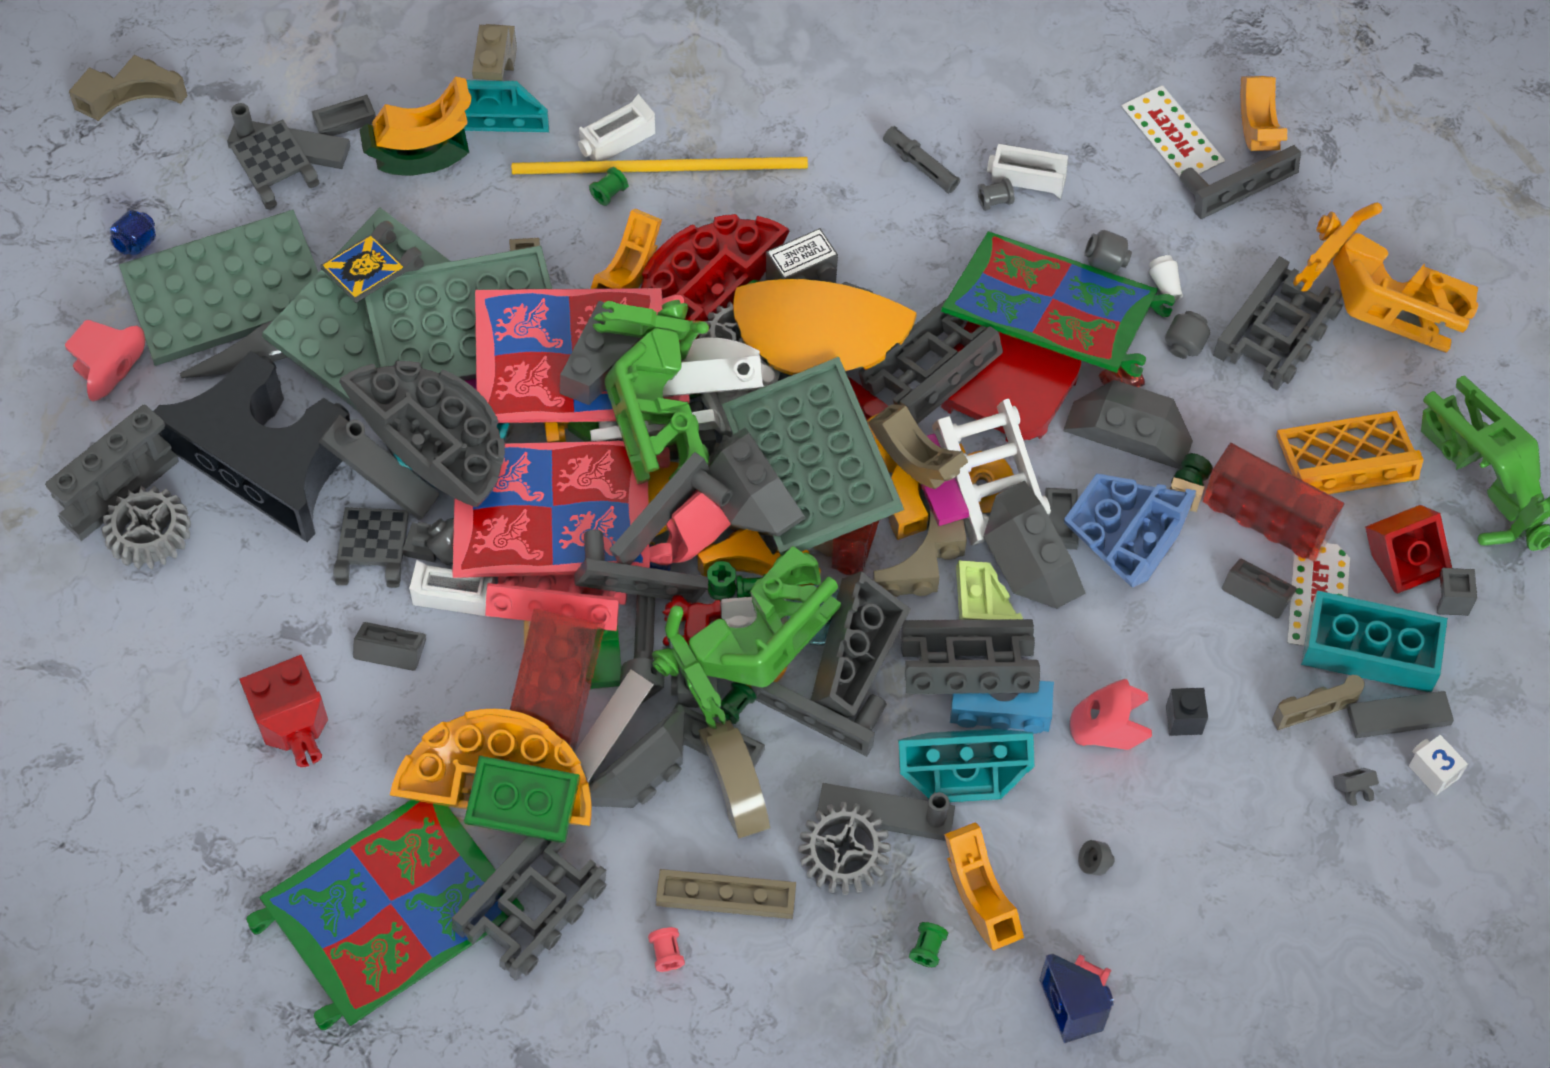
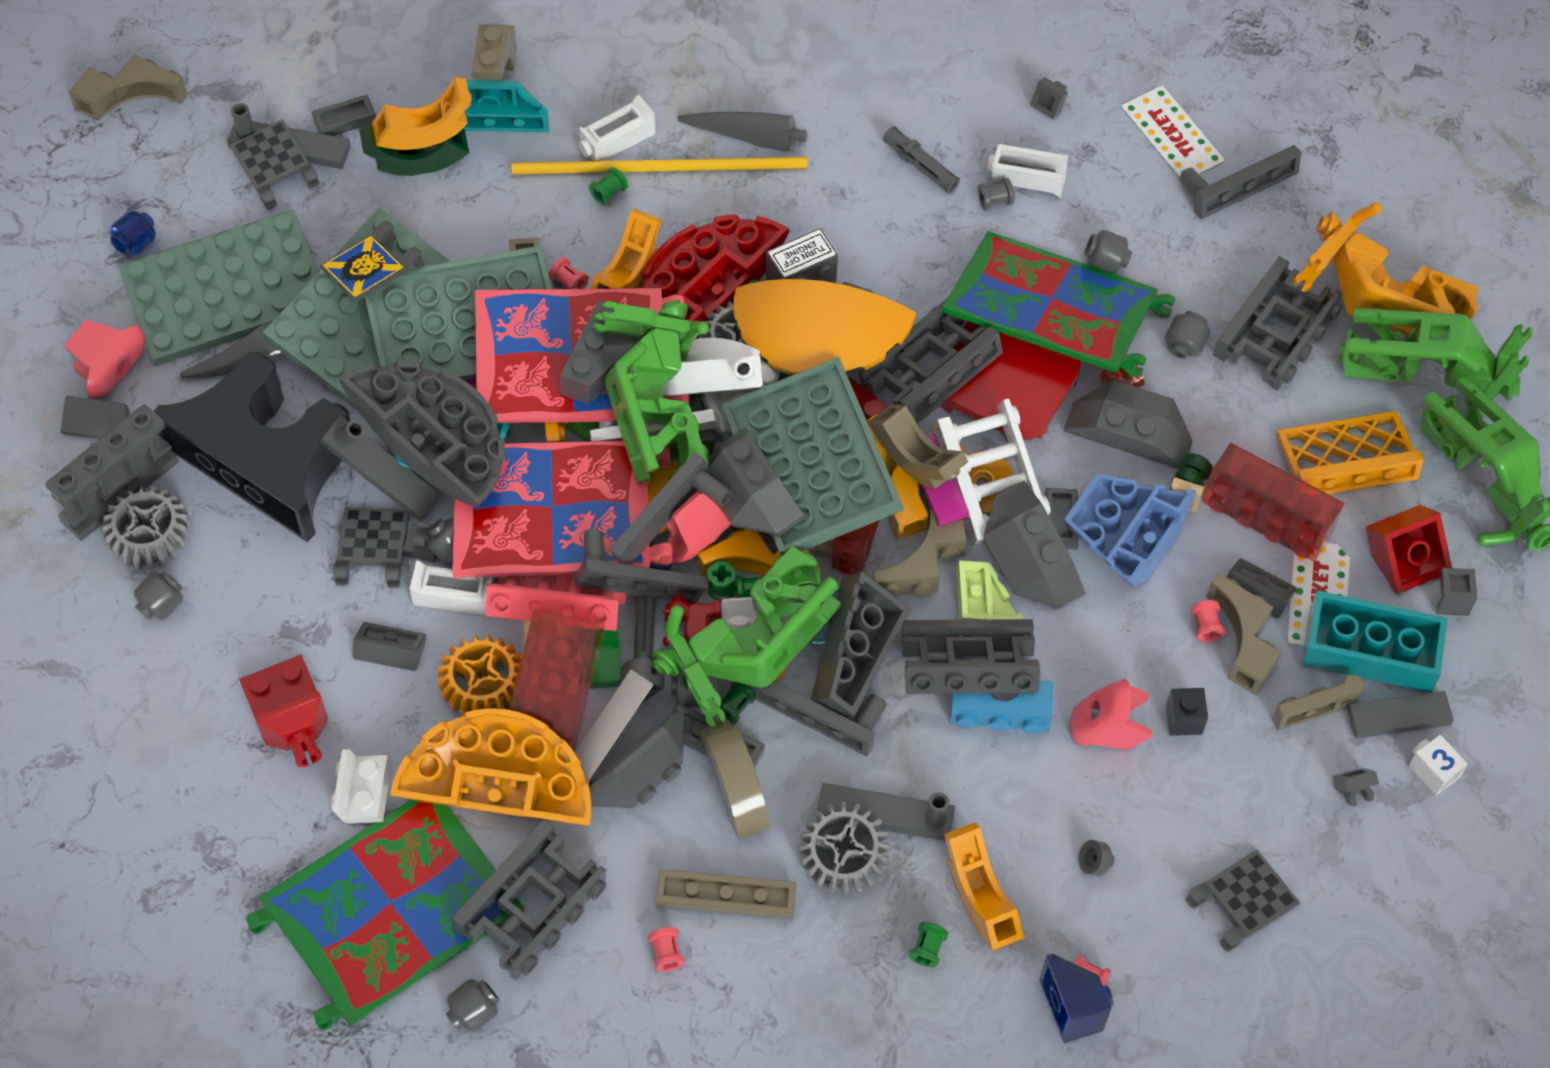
(91, 416): none -> dark grey slope
(158, 595): none -> dark grey head
(361, 787): none -> white bracket
(472, 1005): none -> dark grey head
(475, 661): none -> light orange gear
(522, 799): green tile -> none
(567, 275): none -> coral bush
(757, 128): none -> dark grey piece
(967, 762): teal wedge -> none
(1049, 97): none -> dark grey tile
(1166, 276): white cone -> none
(1208, 621): none -> coral bush
(1248, 617): none -> dark tan arch
(1248, 894): none -> dark grey flag
(1259, 114): light orange arch -> none
(1438, 337): none -> bright green piece

